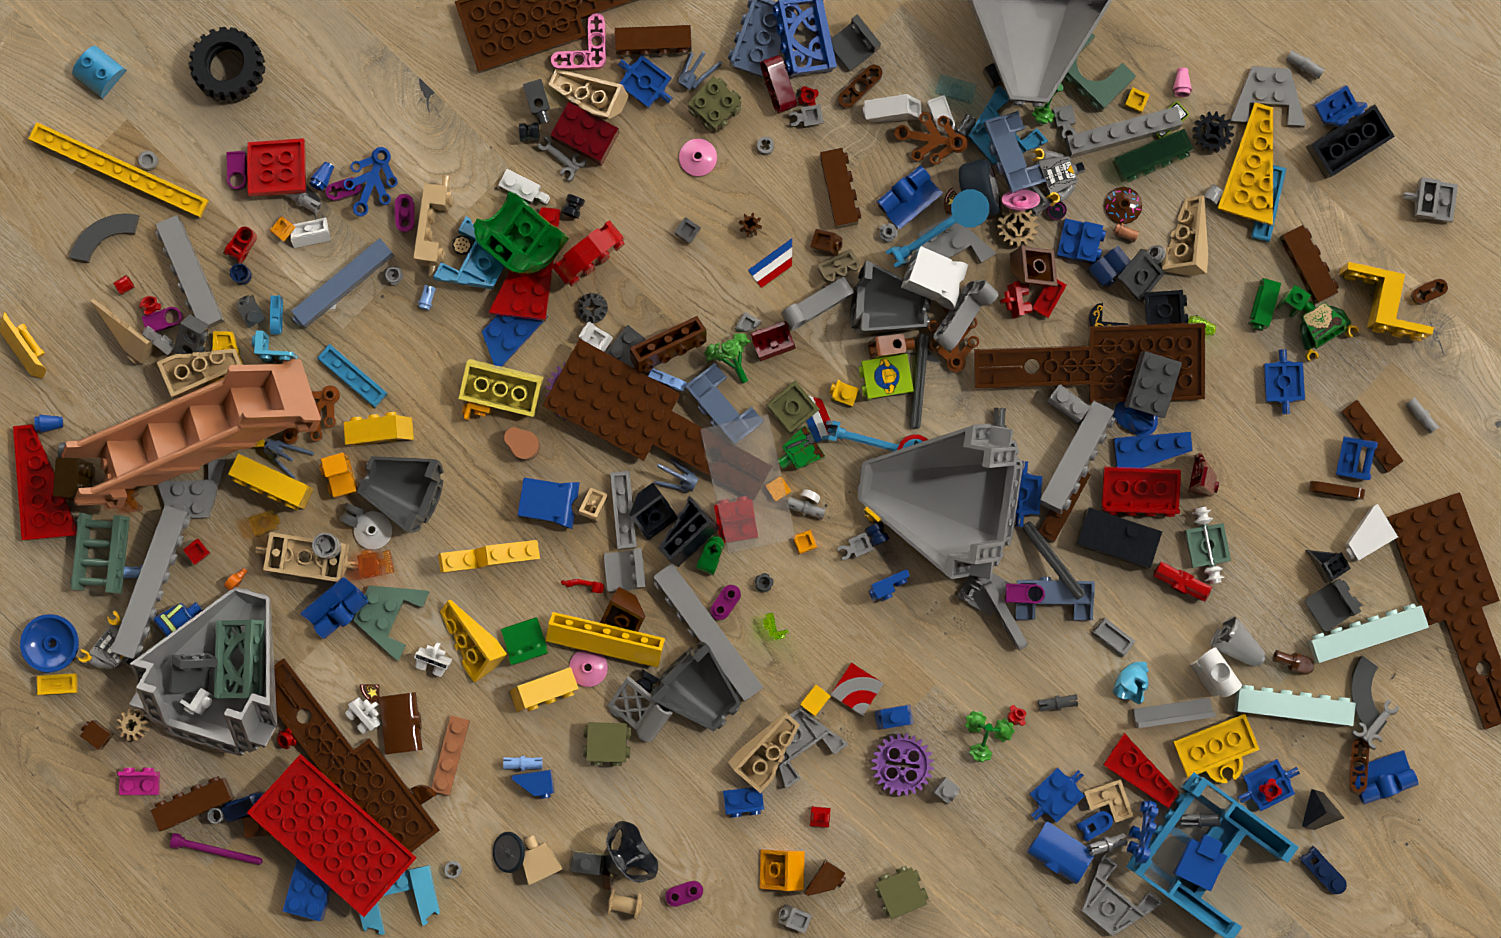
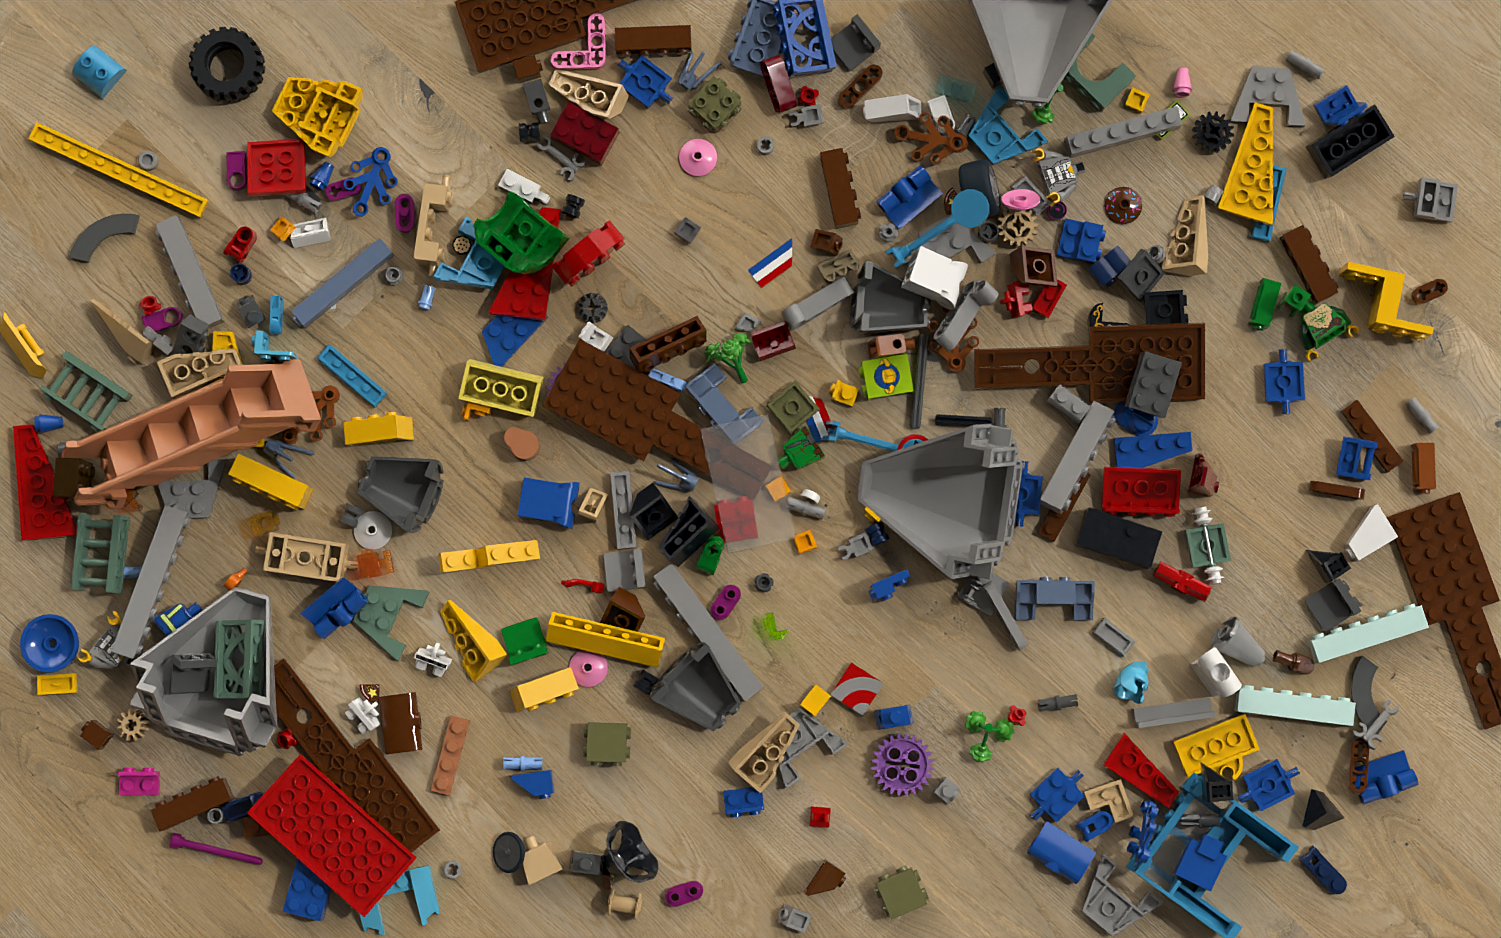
(87, 373): none -> sand green fence
(124, 285): red hose -> none
(196, 551): red tile -> none
(200, 702): white bracket -> none
(319, 111): none -> yellow wedge
(326, 546): light grey wheel -> none
(340, 475): light orange brick -> none
(423, 793): reddish brown tile -> none
(527, 68): none -> reddish brown brick
(653, 718): light grey piece -> none
(746, 221): reddish brown gear -> none
(782, 870): light orange slope -> none
(957, 420): none -> black axle
(990, 230): none -> dark grey wheel
(1008, 153): sand blue bracket -> none
(1019, 593): magenta piece -> none
(1053, 560): dark grey axle -> none
(1064, 118): light grey plate -> none
(1107, 844): light grey pin -> none
(1125, 232): nougat pin -> none
(1153, 155): clear green brick -> none
(1210, 328): clear neon green cone -> none
(1215, 786): none -> black slope
(1275, 790): red plate -> none
(1423, 467): none -> dark orange window

